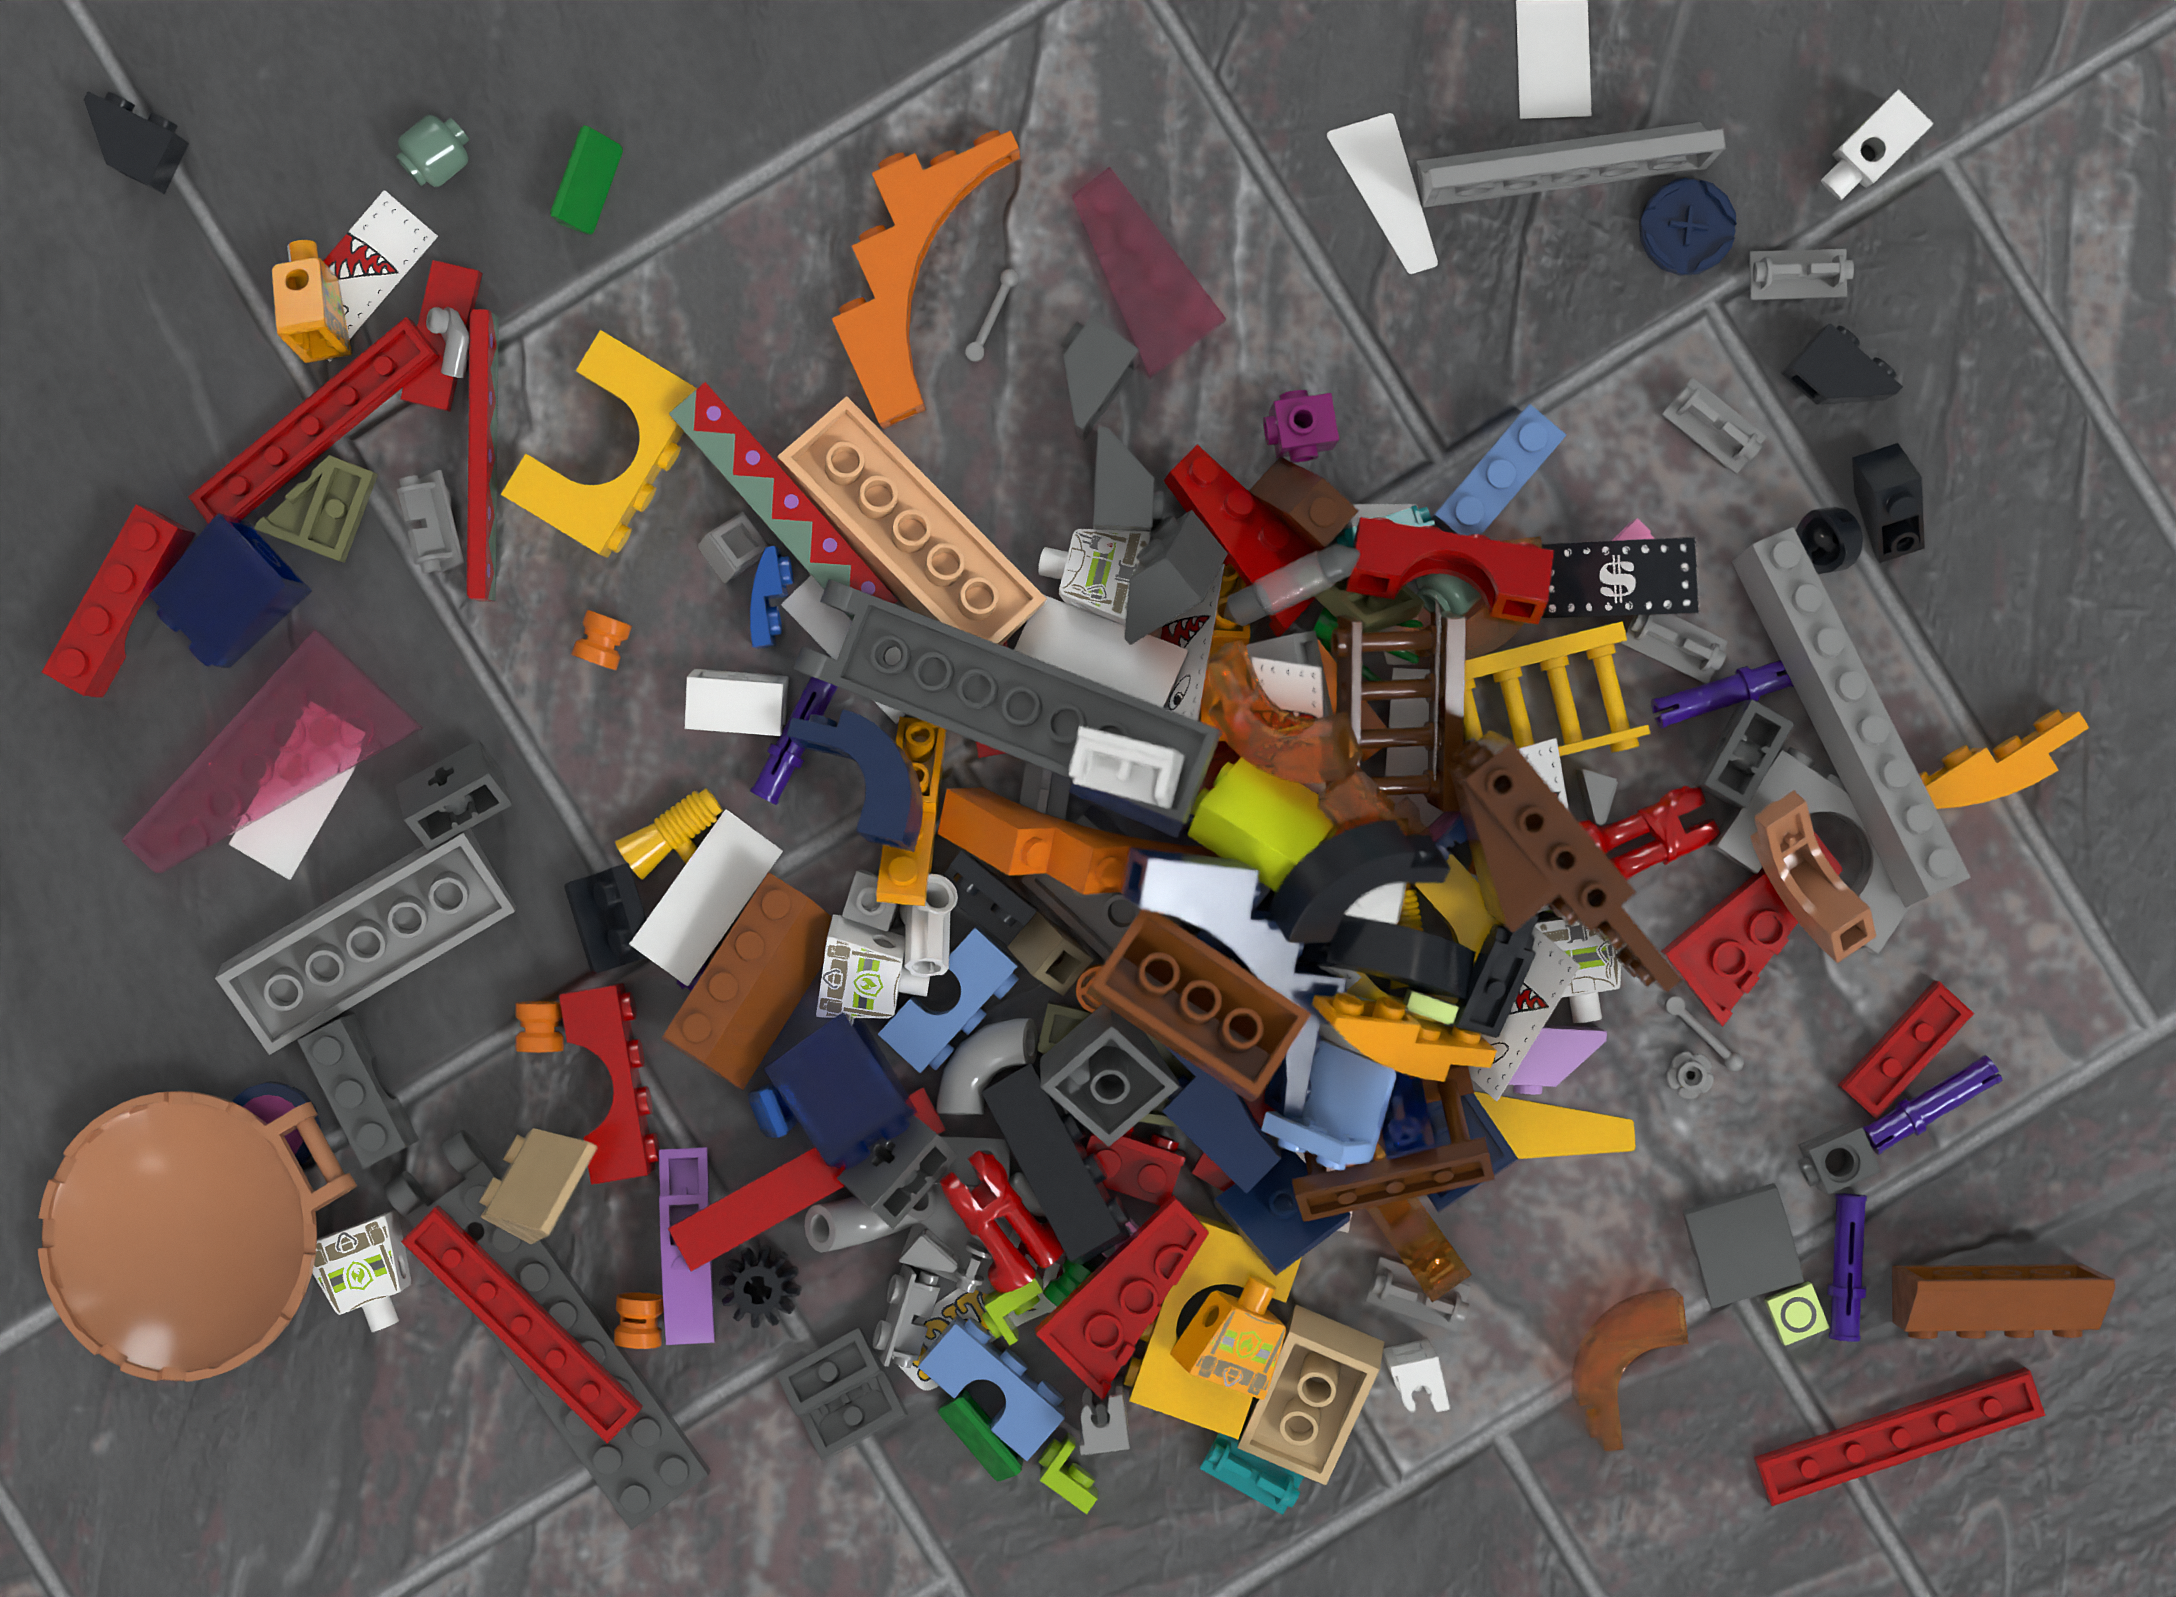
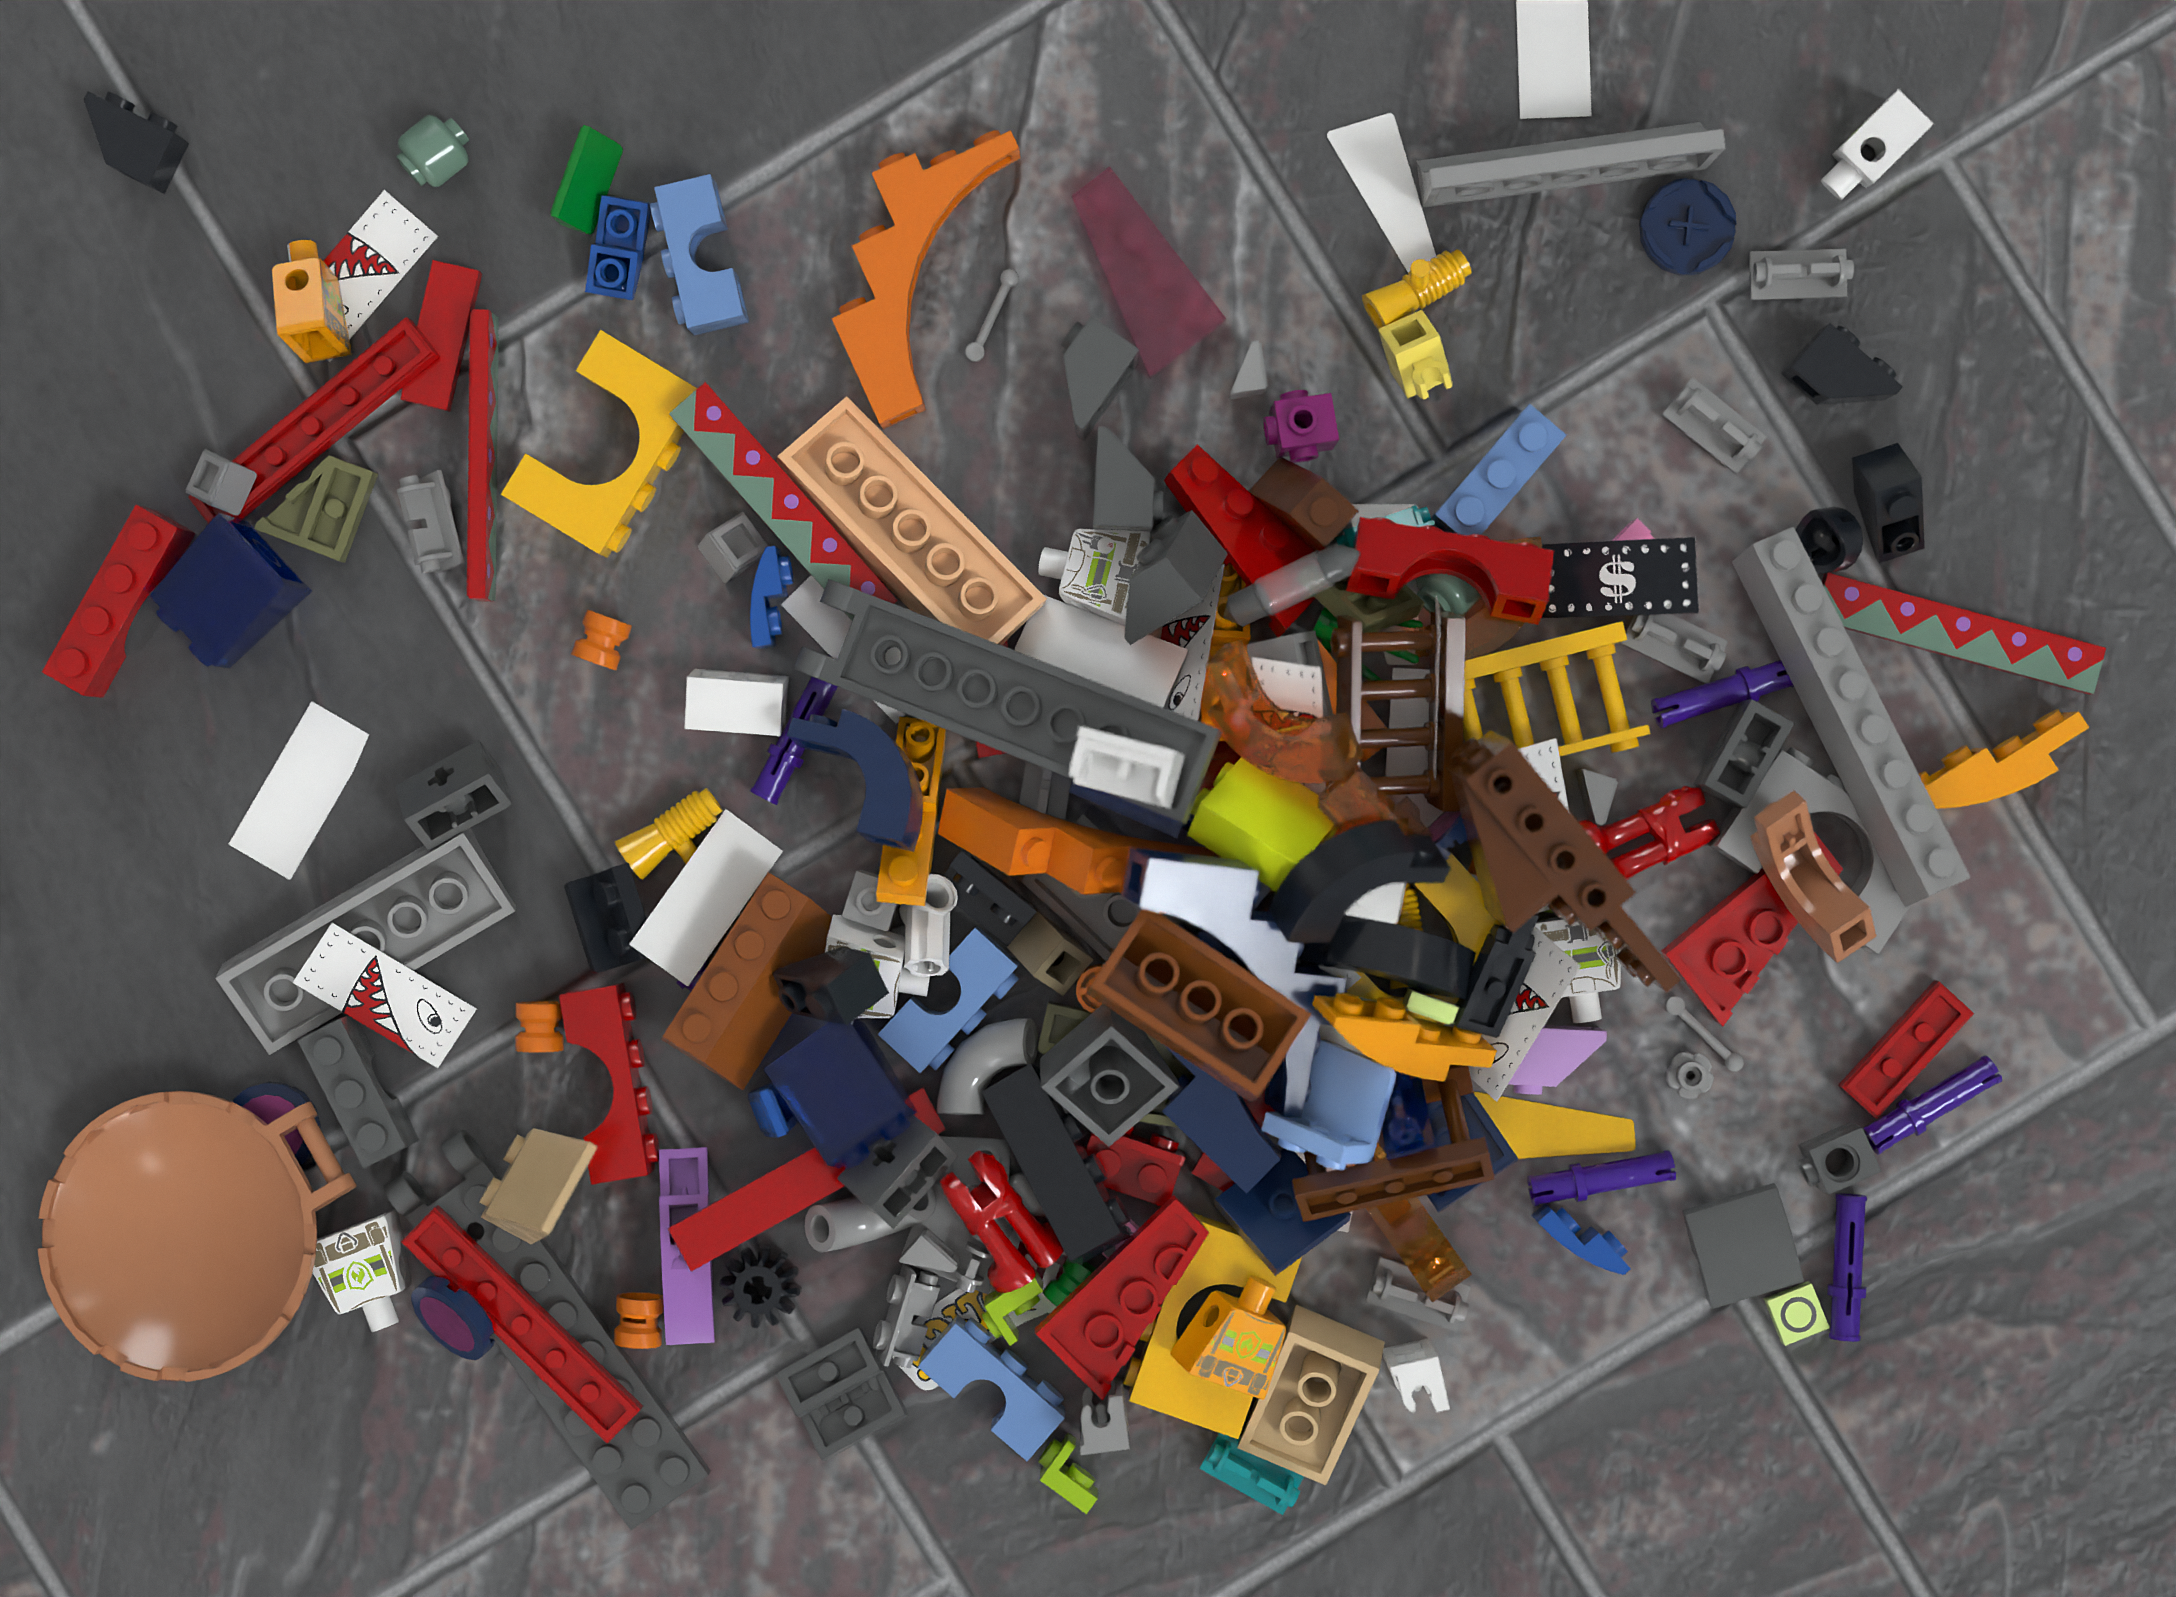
(221, 482): none -> light grey slope
(290, 738): clear pink wing -> none
(384, 995): none -> white sticker
(453, 1318): none -> dark blue tile
(455, 336): light grey arm -> none
(618, 248): none -> blue slope
(687, 215): none -> medium blue arch
(831, 985): none -> black slope
(974, 1430): green slope -> none
(1252, 374): none -> light grey slope
(1415, 355): none -> light yellow brick
(1418, 288): none -> yellow piece
(1599, 1250): none -> blue slope
(1600, 1178): none -> dark purple pin
(1609, 1346): clear orange arch -> none
(1899, 1436): red tile -> none
(1965, 634): none -> tile
(1999, 1299): dark orange slope -> none

